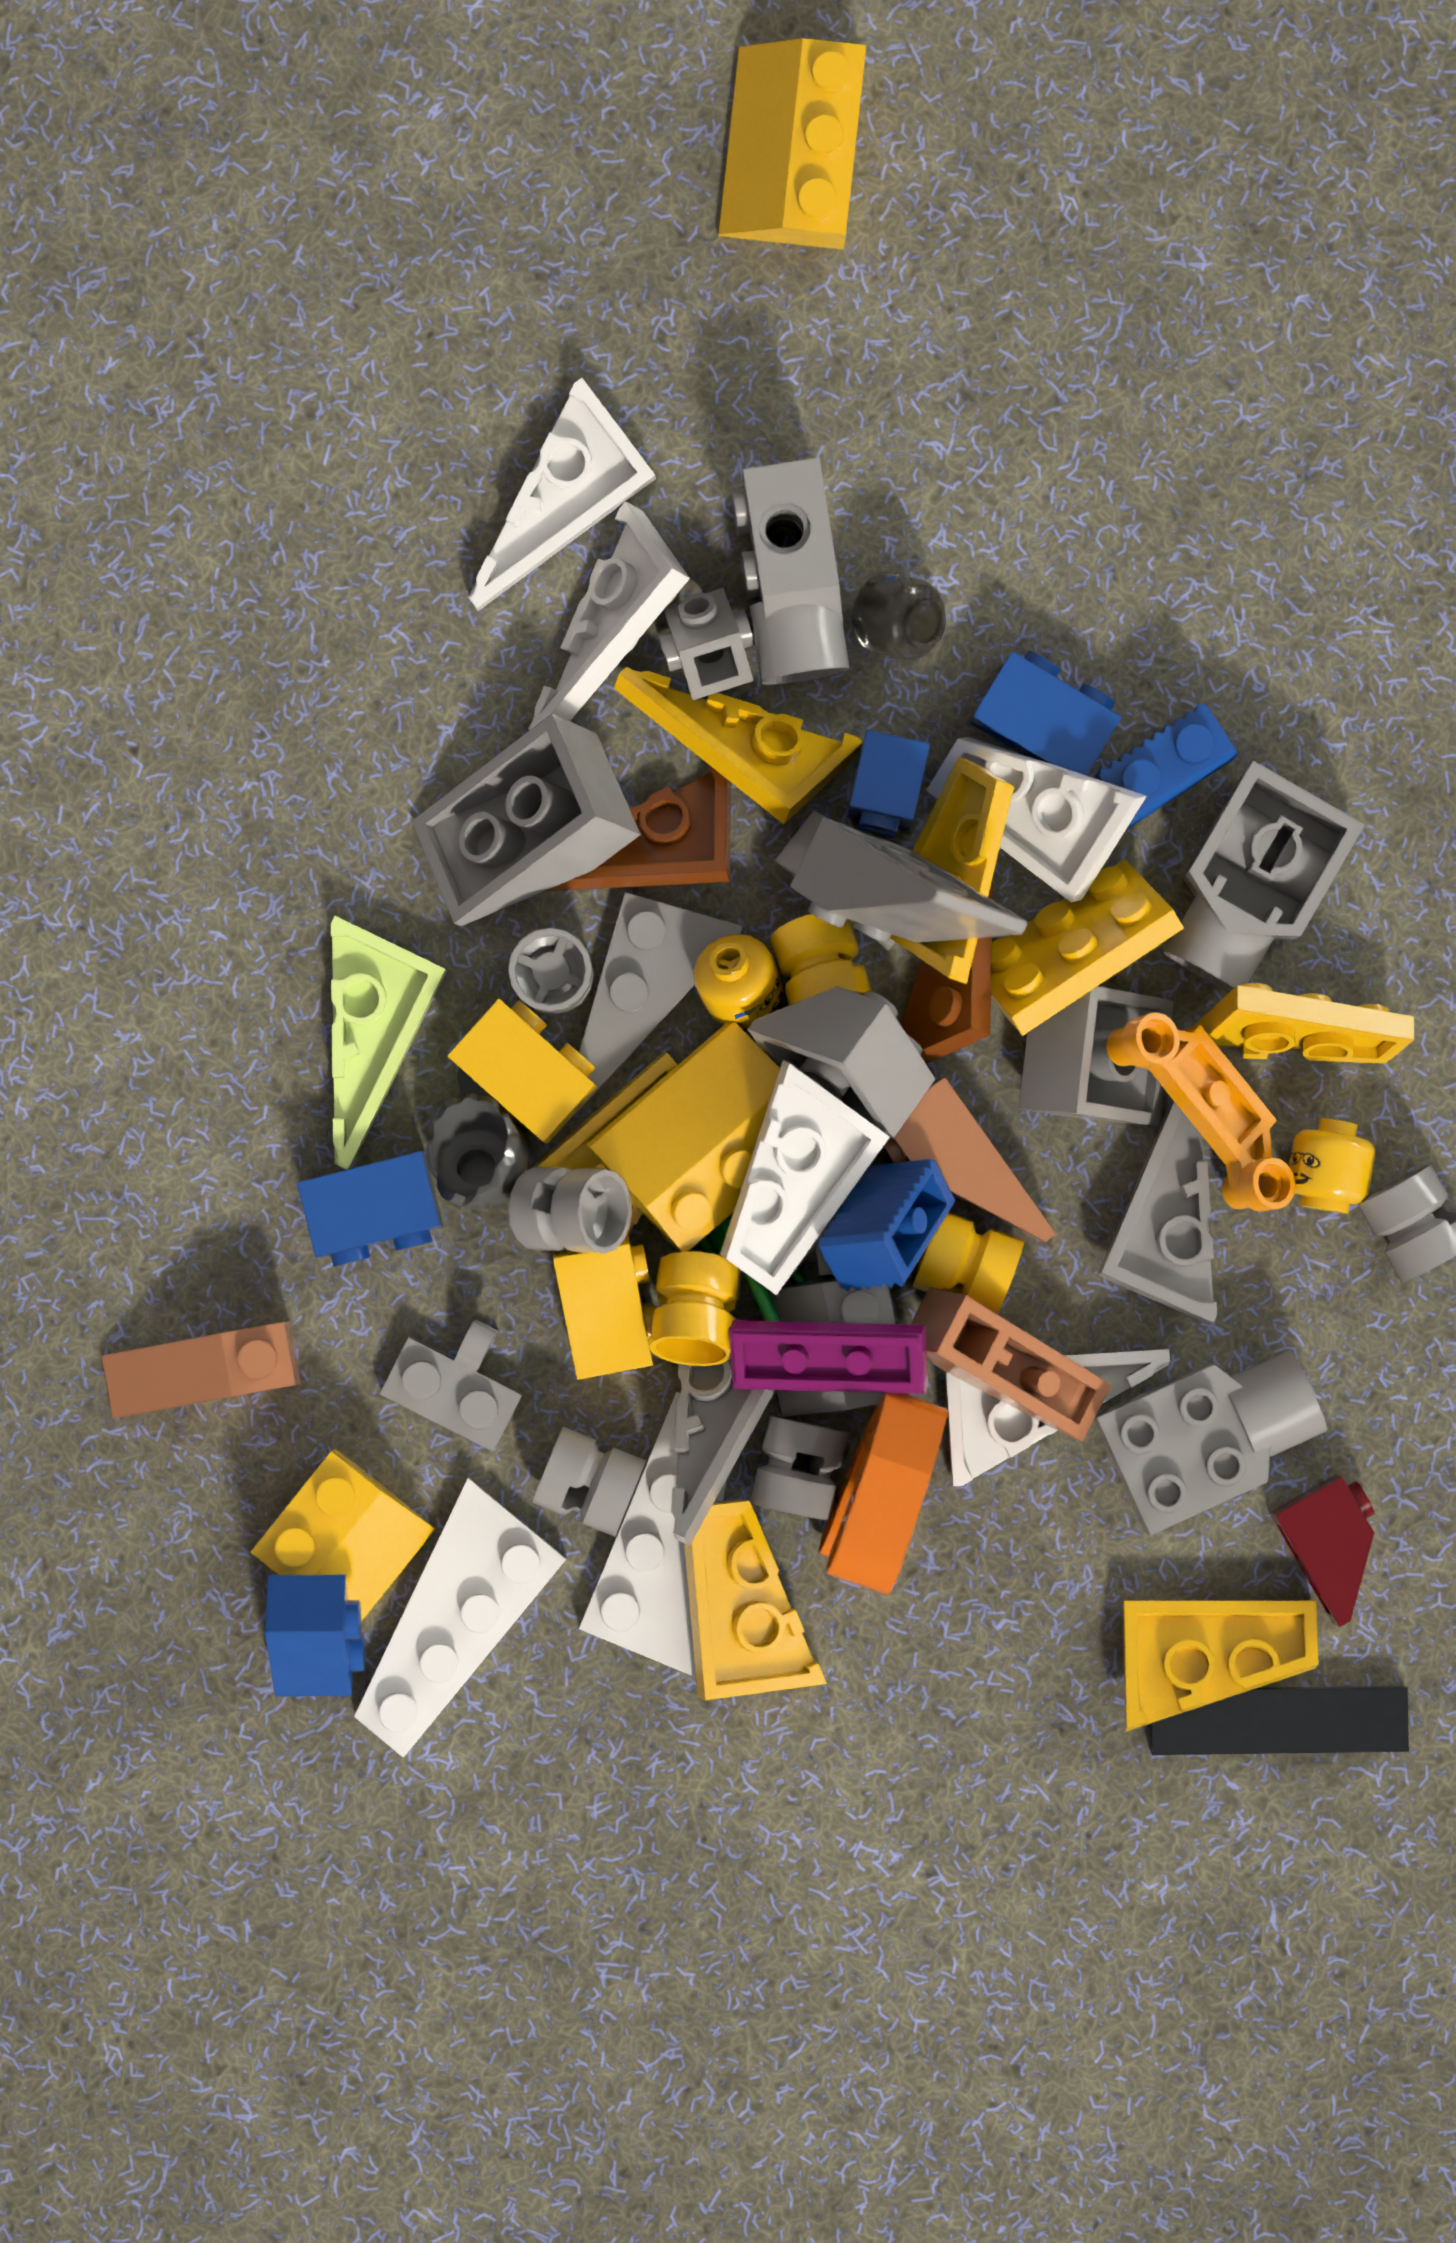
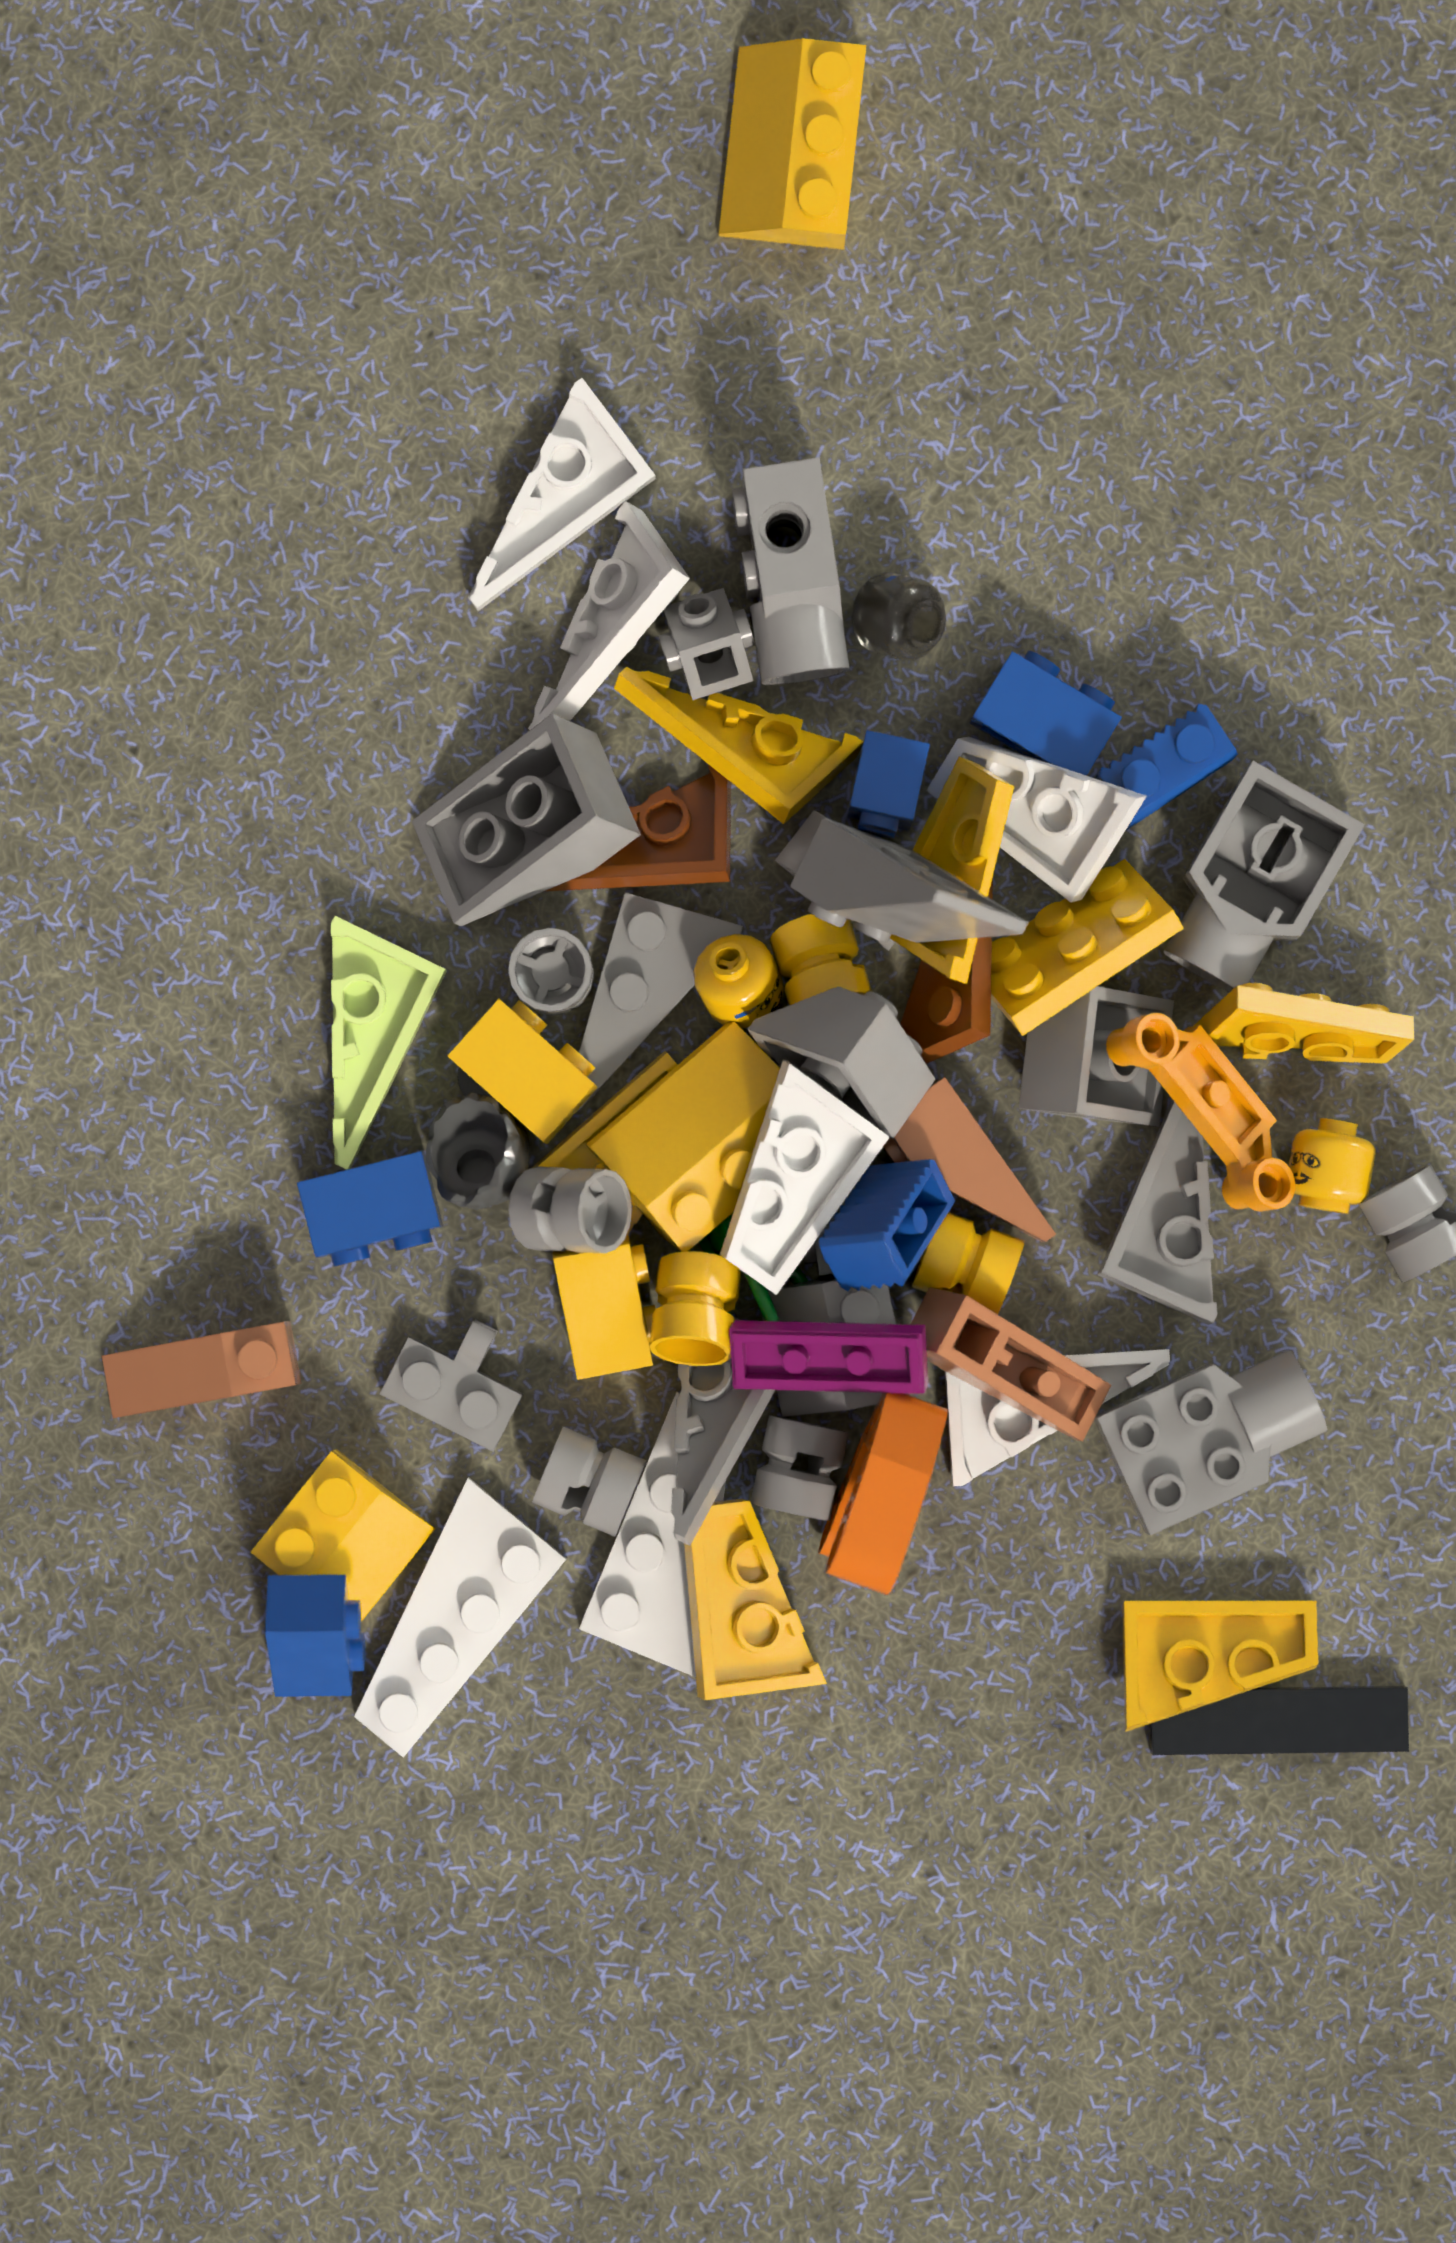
(1330, 1541): dark red slope -> none

